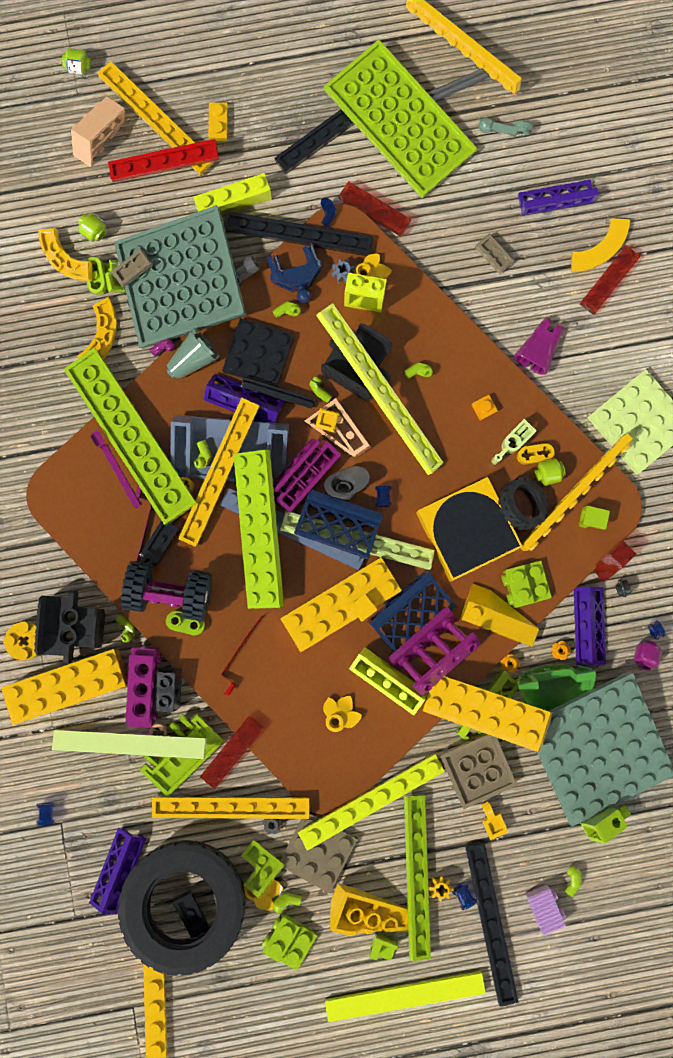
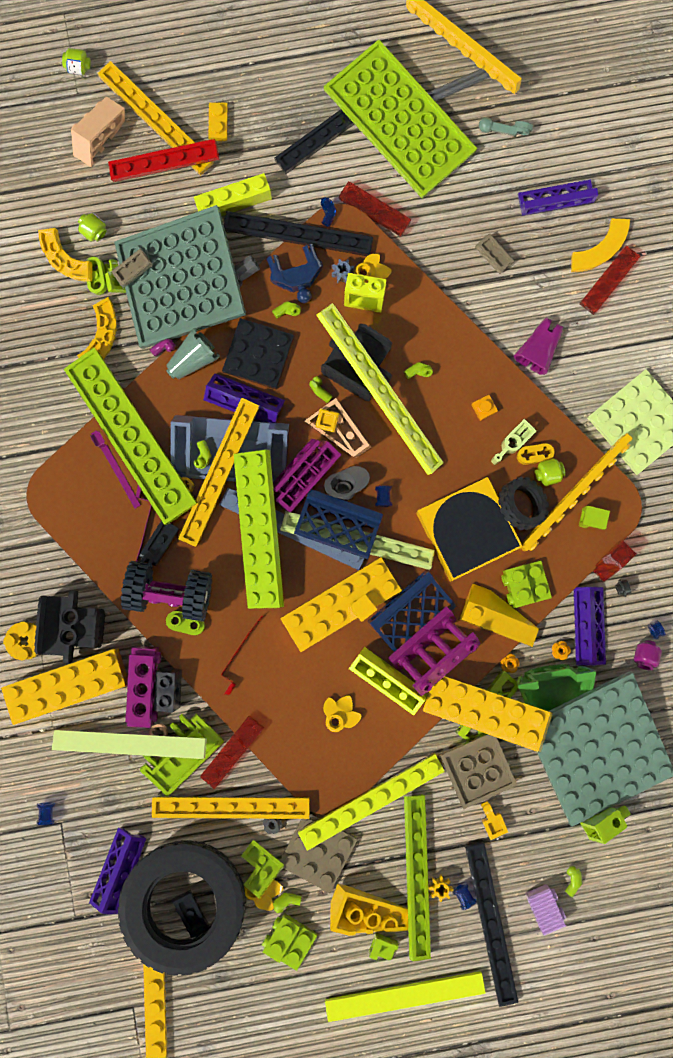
(128, 629): lime arm -> none
(278, 392): black axle -> none

